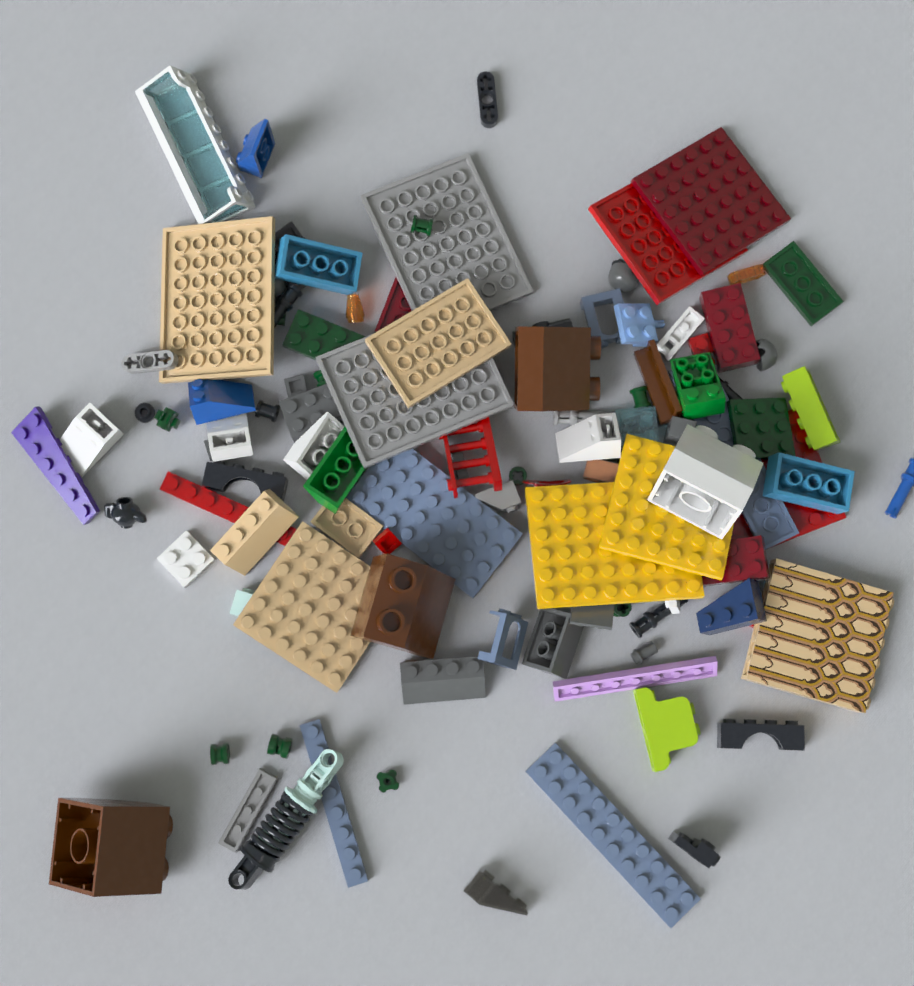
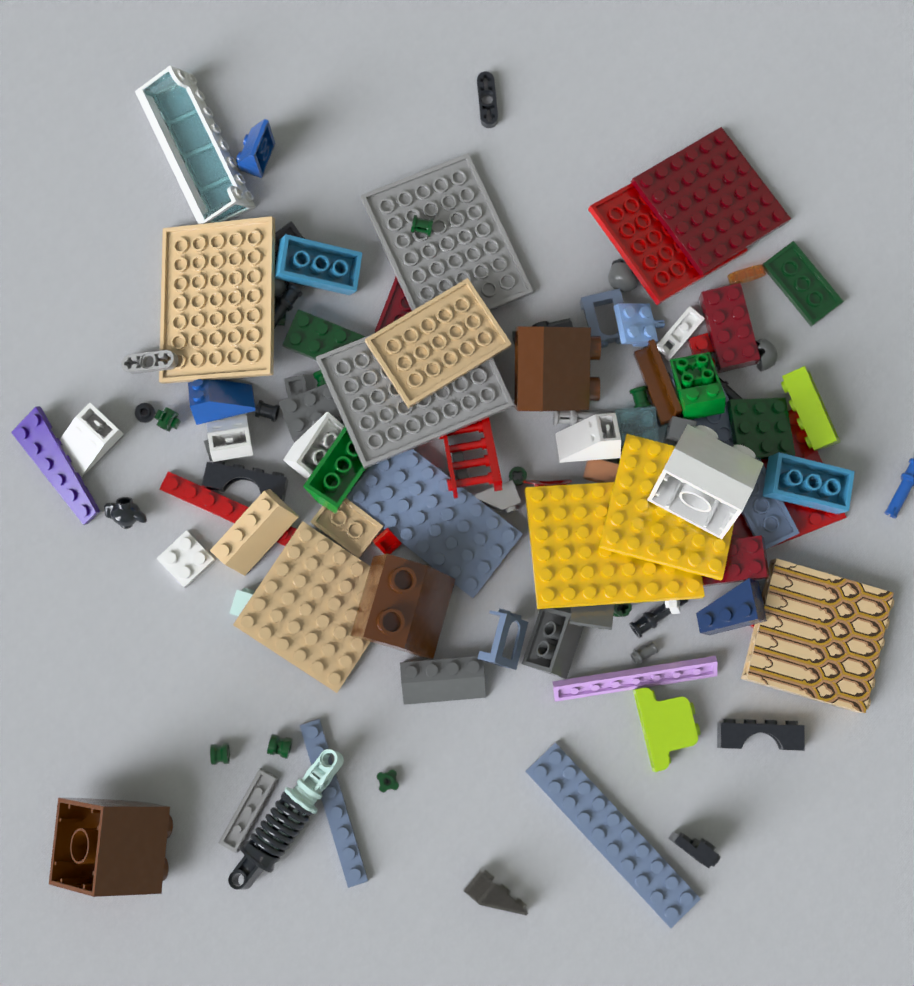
(354, 309): clear orange cone -> none

